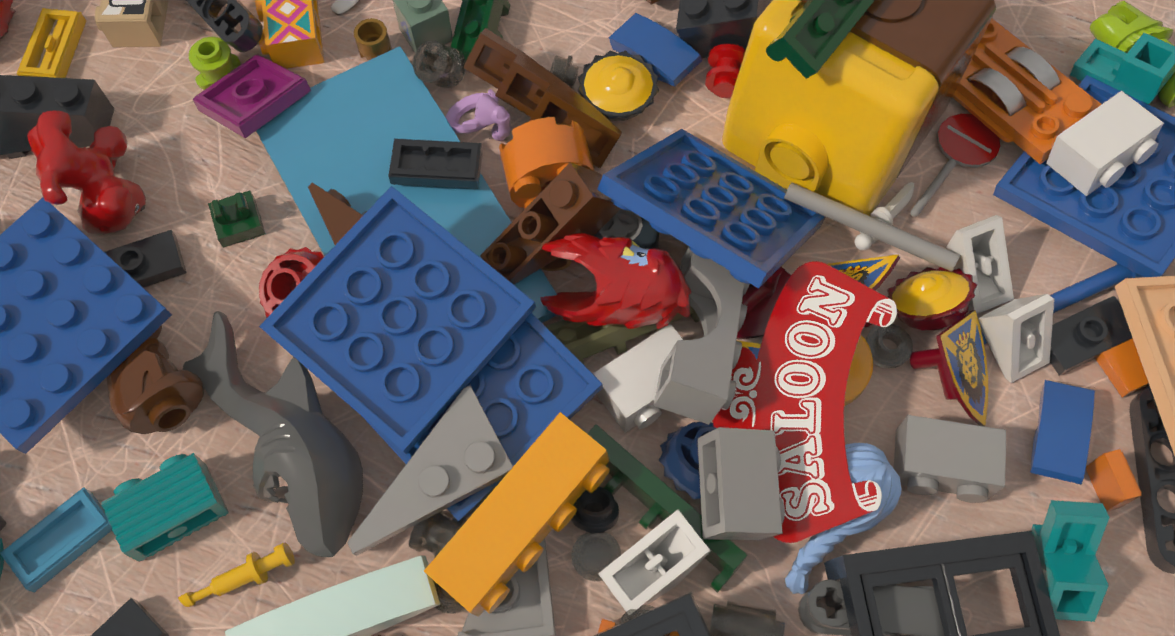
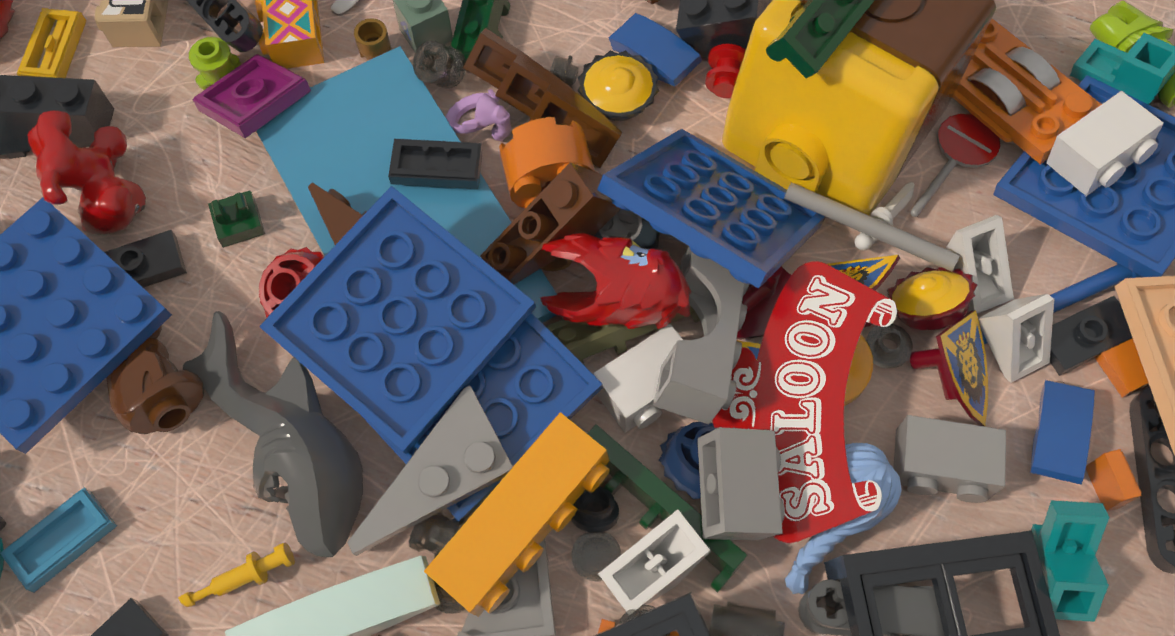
(164, 506): teal brick -> none

